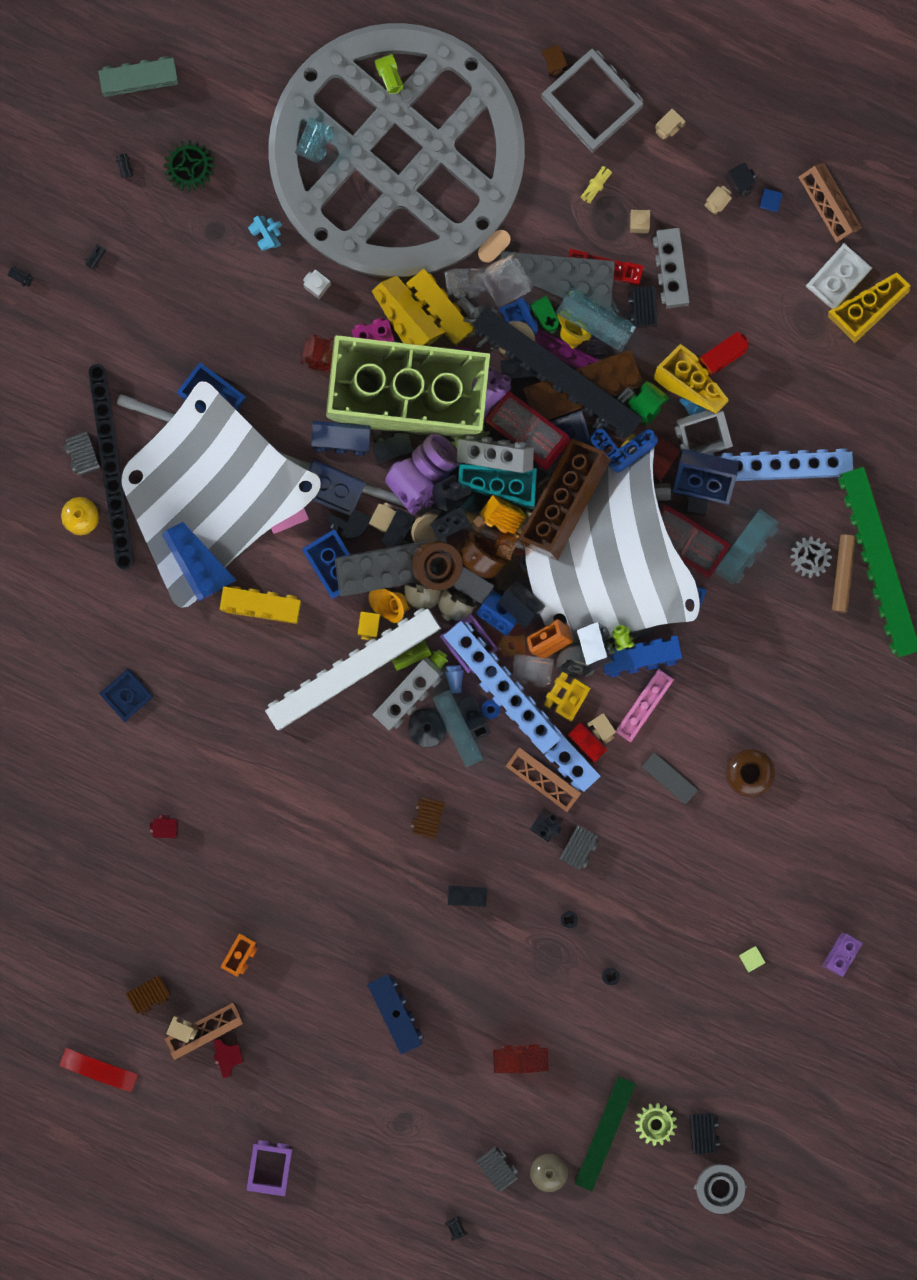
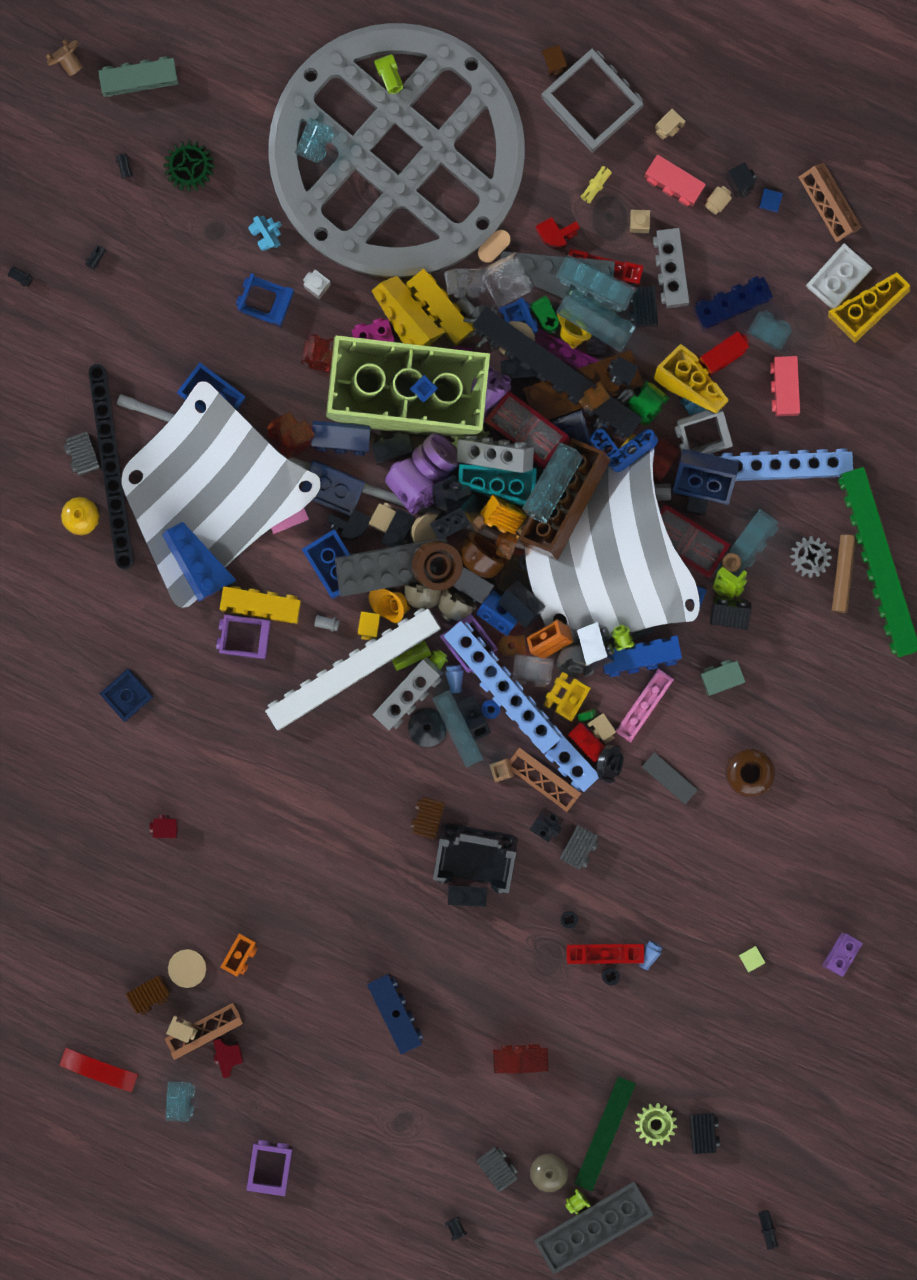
(66, 57): none -> medium nougat piece
(179, 1101): none -> clear light blue brick
(187, 968): none -> tan tile
(263, 642): none -> medium lavender window
(280, 306): none -> blue window
(290, 435): none -> clear red brick
(327, 623): none -> light grey pin
(423, 388): none -> blue tile
(476, 856): none -> black windscreen
(501, 770): none -> medium nougat tile
(552, 236): none -> red brick
(552, 483): none -> clear light blue brick
(577, 1202): none -> lime brick
(587, 715): none -> green tile
(593, 1227): none -> dark grey plate
(594, 397): none -> clear orange brick
(596, 282): none -> clear light blue brick
(605, 953): none -> red slope
(610, 763): none -> black tile
(621, 371): none -> black brick
(651, 953): none -> medium blue cone
(674, 181): none -> coral brick
(722, 678): none -> sand green brick
(728, 584): none -> lime bracket
(730, 612): none -> black brick
(731, 562): none -> medium nougat tile
(731, 1200): light grey piece -> none
(733, 303): none -> clear blue brick
(768, 1229): none -> black axle
(770, 330): none -> clear light blue brick
(785, 386): none -> coral brick

